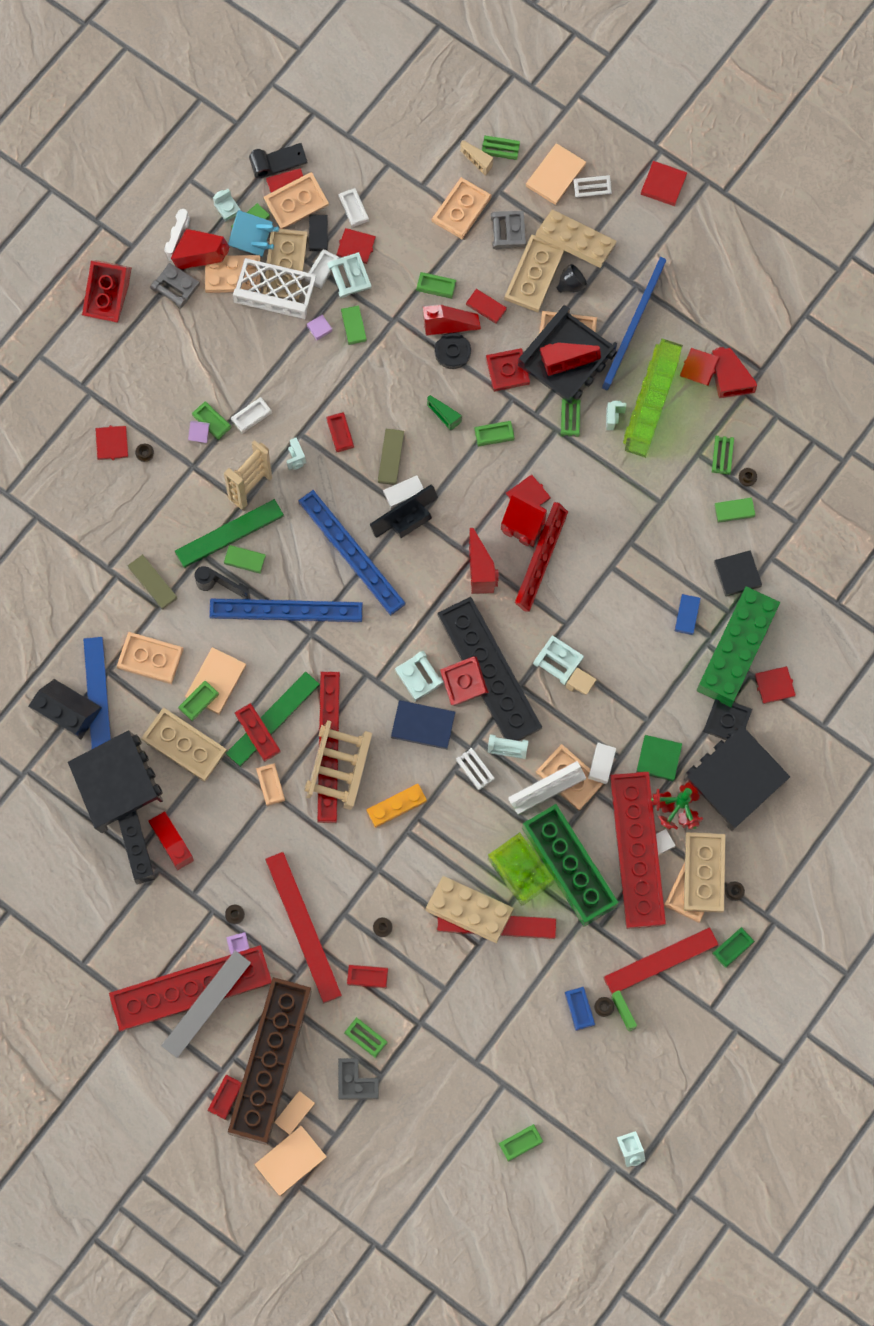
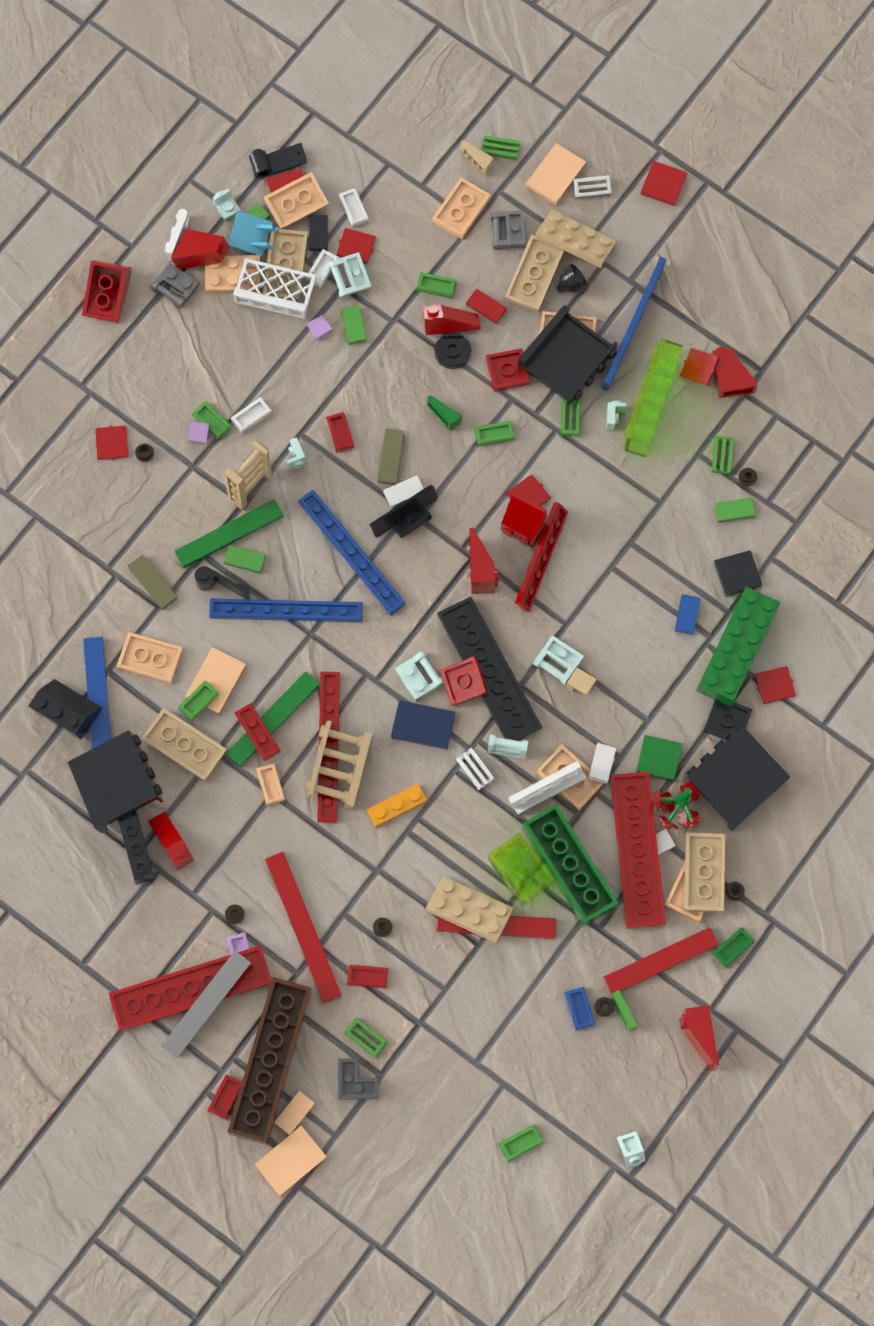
(565, 356): red slope -> none
(699, 1031): none -> red slope

